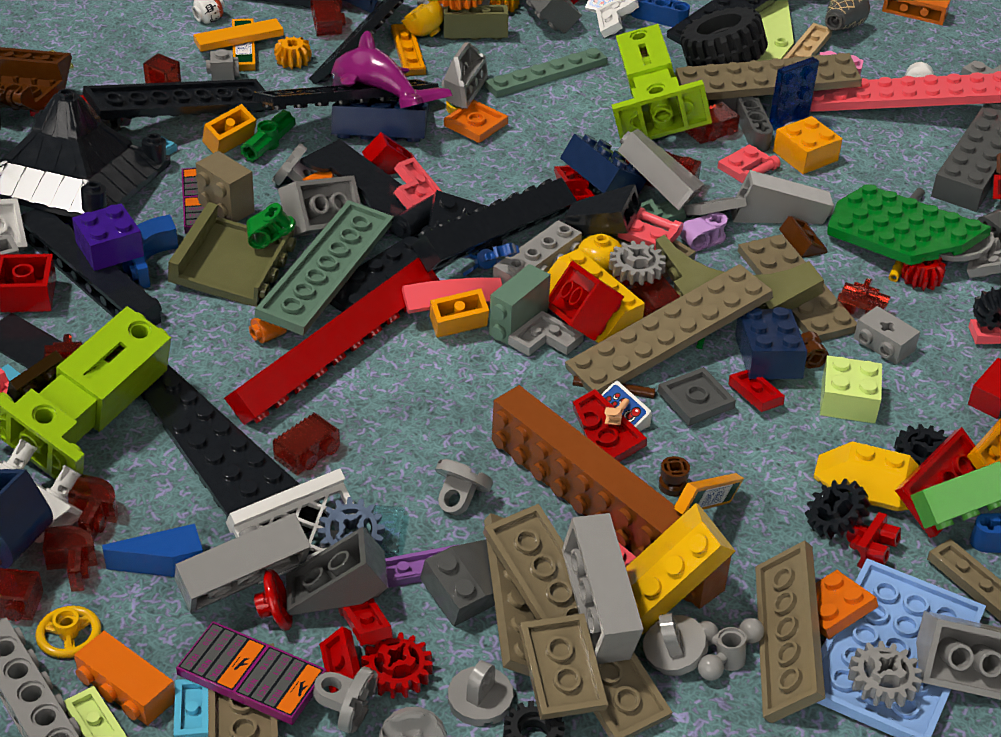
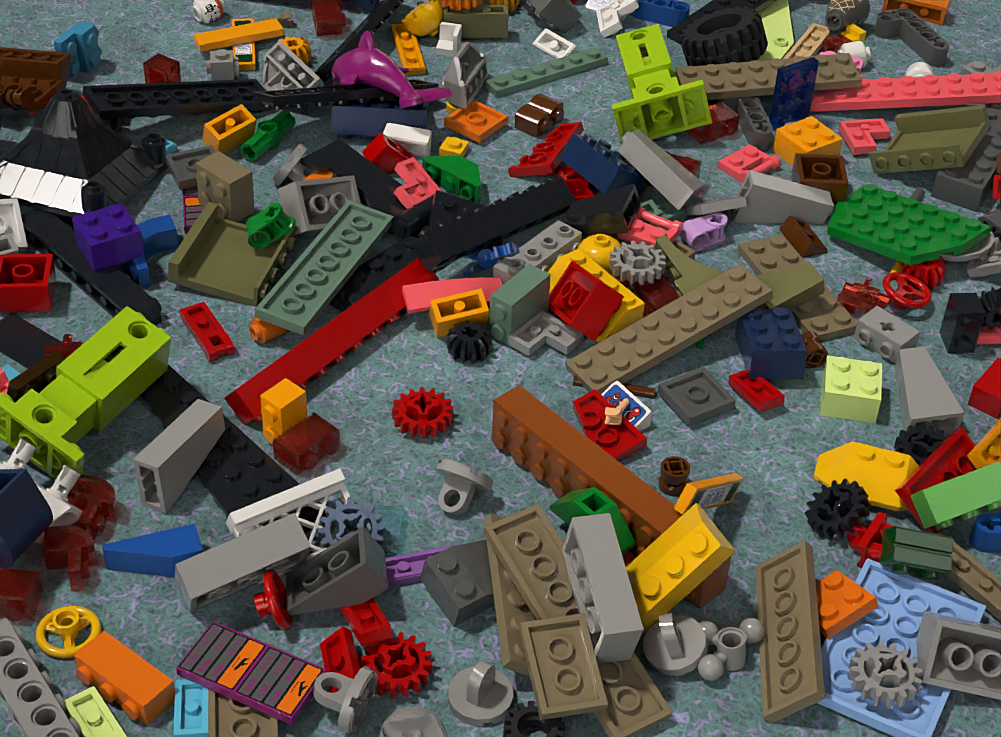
(82, 43): none -> dark azure plate
(176, 454): none -> light grey slope
(183, 165): none -> dark grey plate
(207, 331): none -> red plate
(282, 19): none -> dark tan hand
(282, 408): none -> light orange brick
(286, 70): none -> light grey wedge
(411, 138): none -> white slope
(422, 413): none -> red gear
(449, 39): none -> white panel
(453, 147): none -> yellow plate
(455, 175): none -> green slope
(469, 342): none -> black gear
(539, 115): none -> reddish brown brick
(548, 153): none -> red wing
(554, 44): none -> white slope
(592, 502): none -> green slope
(822, 172): none -> reddish brown brick
(852, 34): none -> leg
(857, 49): none -> white head
(862, 133): none -> coral plate
(906, 295): none -> red piece
(913, 32): none -> dark grey beam
(917, 552): none -> dark green brick
(924, 393): none -> light grey slope
(932, 140): none -> olive panel
(962, 322): none -> black brick

